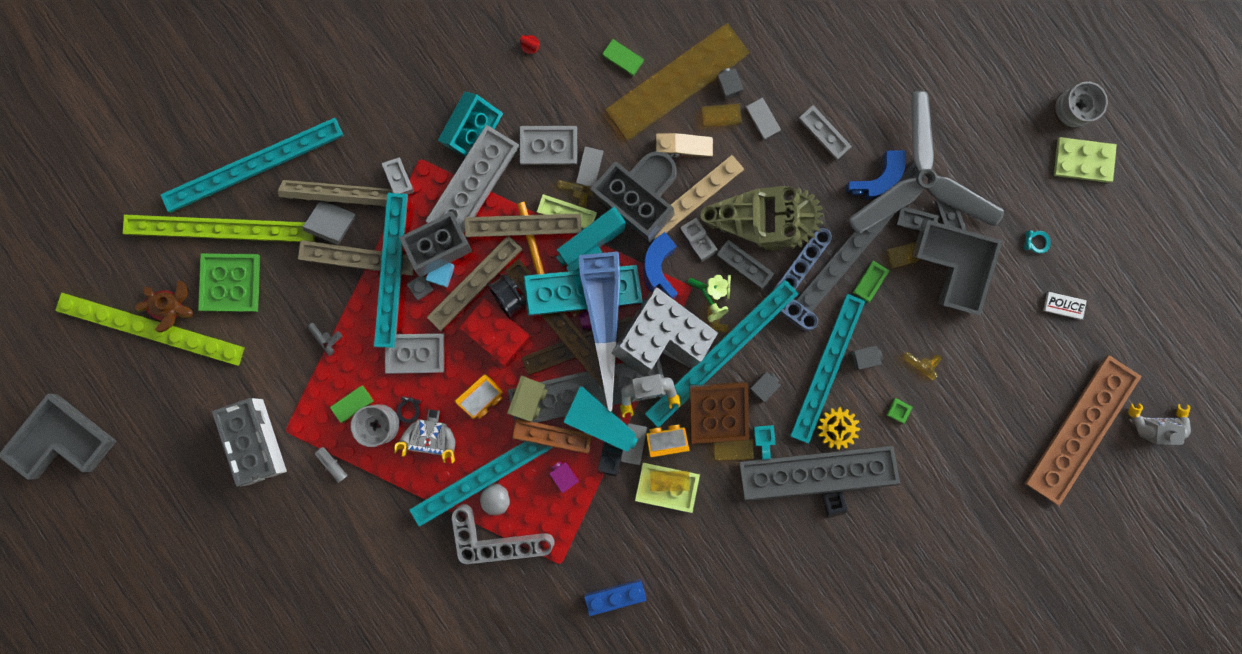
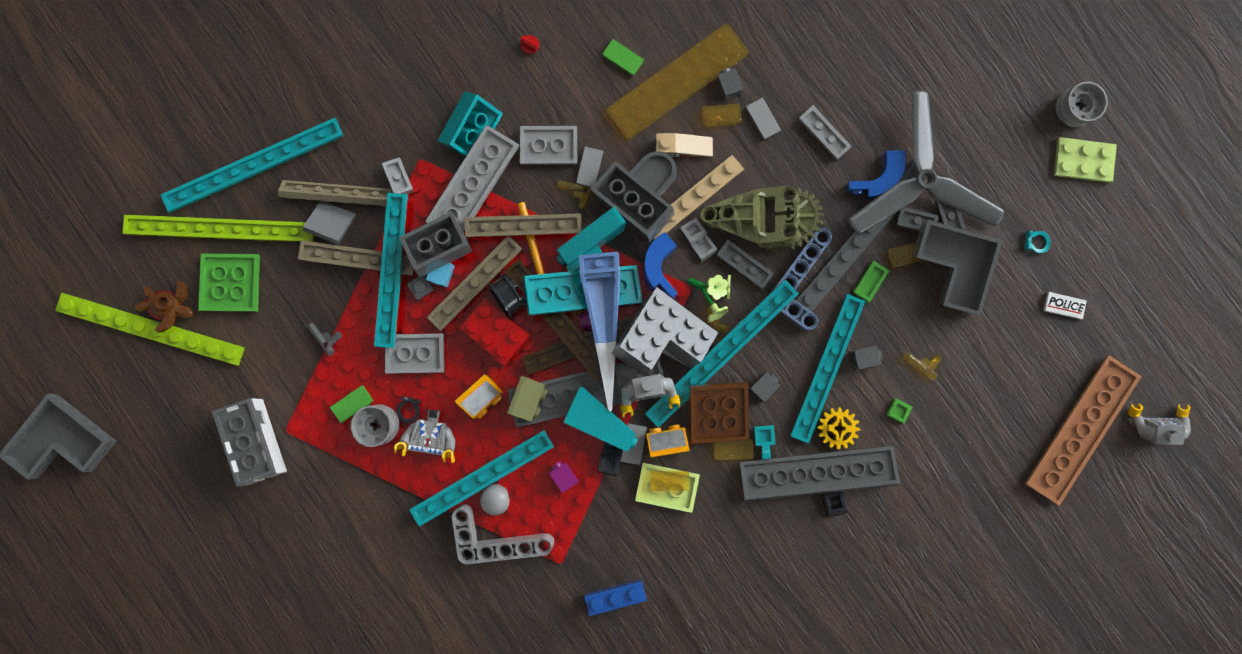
(330, 464): light grey axle -> none
(550, 205): yellowish green plate -> none
(551, 436): dark orange plate -> none

